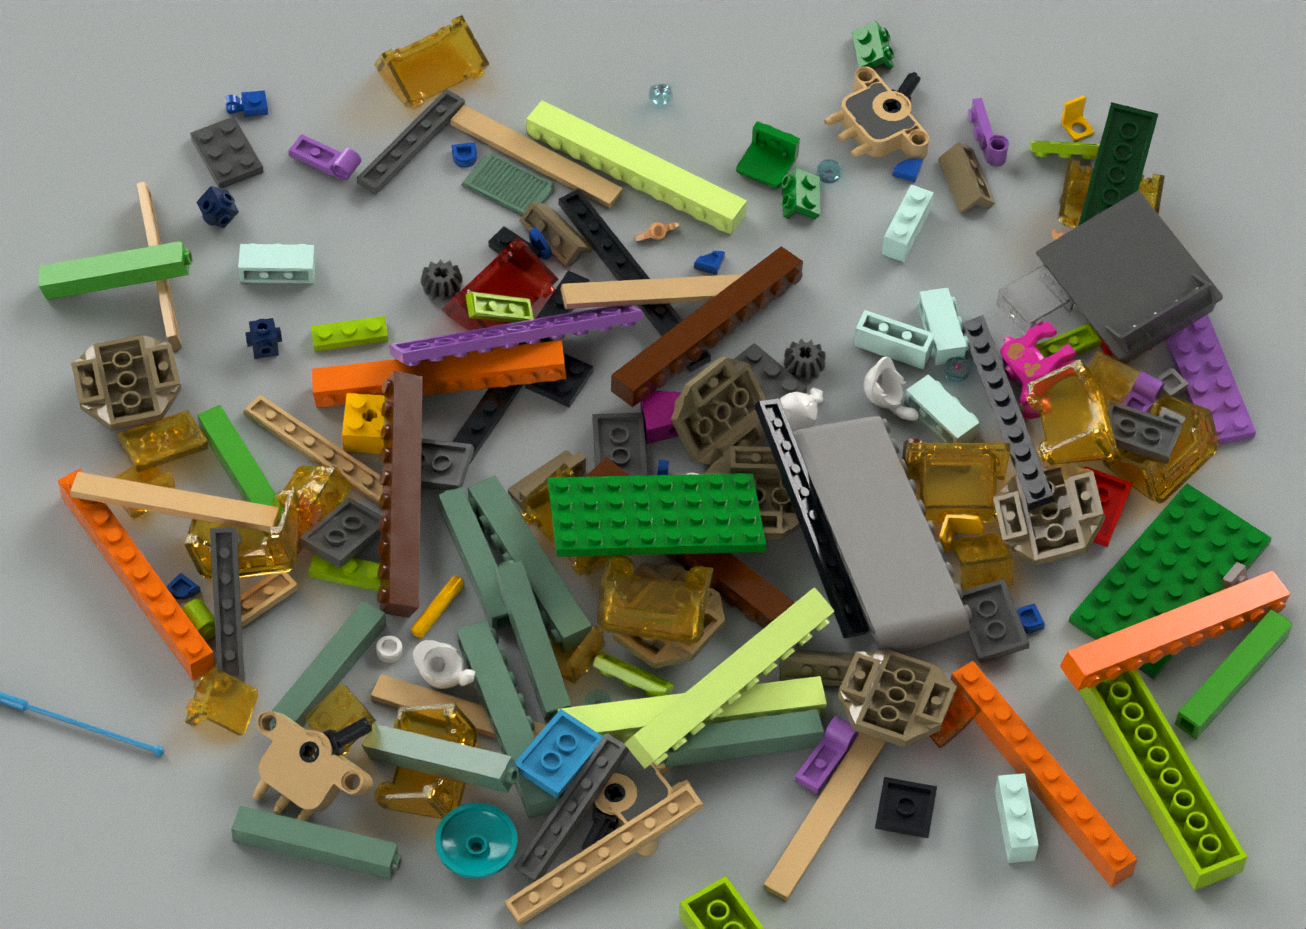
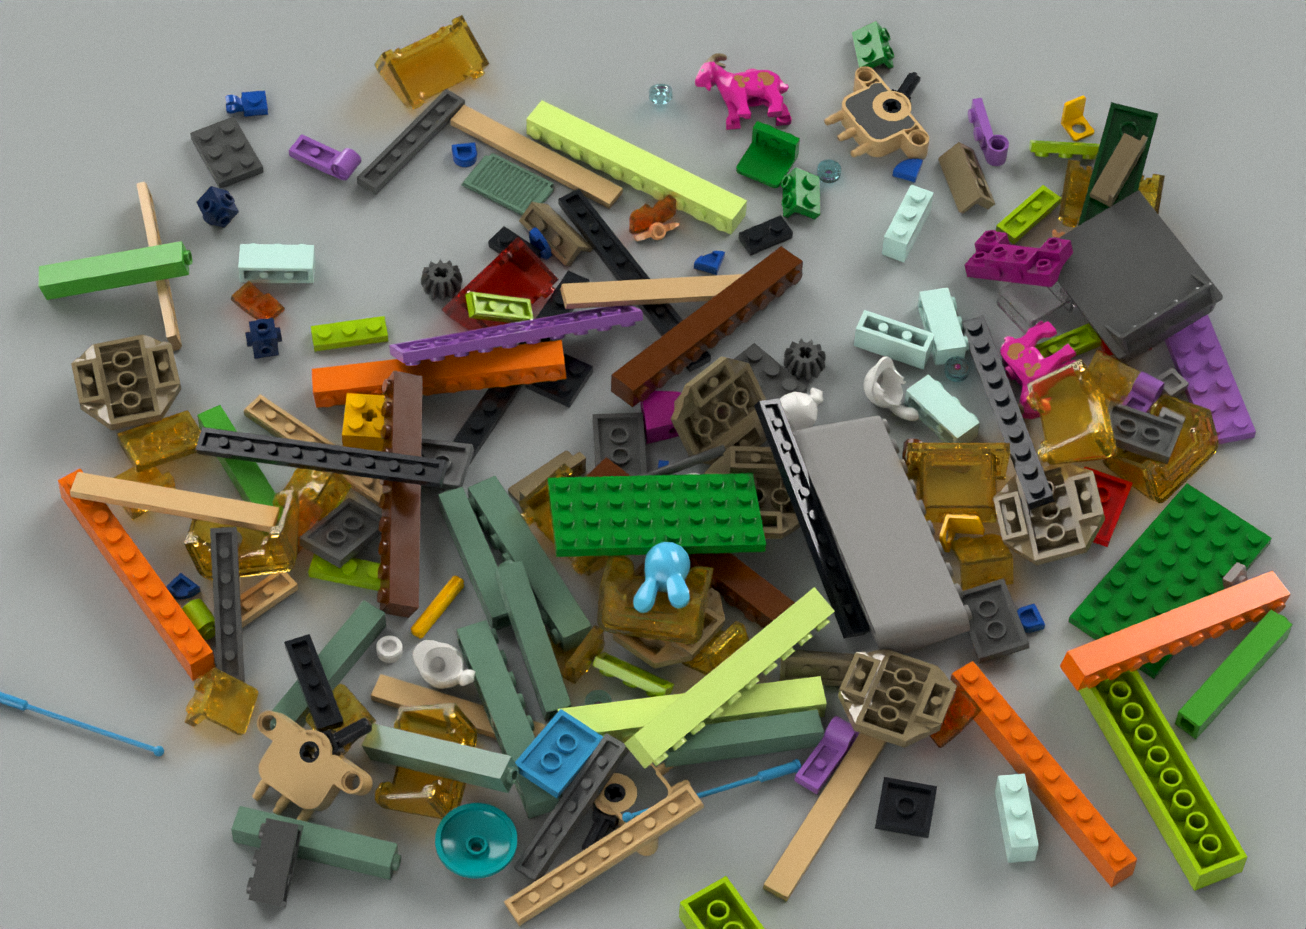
(256, 303): none -> clear orange slope
(274, 862): none -> dark grey brick
(313, 683): none -> black plate
(322, 457): none -> black plate
(642, 218): none -> clear orange slope
(665, 571): none -> medium azure piece
(688, 462): none -> dark grey bar
(719, 648): none -> clear yellow bracket
(745, 90): none -> dark pink animal
(762, 776): none -> dark azure piece
(765, 235): none -> black plate
(1018, 264): none -> magenta bracket
(1028, 214): none -> lime plate
(1118, 169): none -> dark tan panel

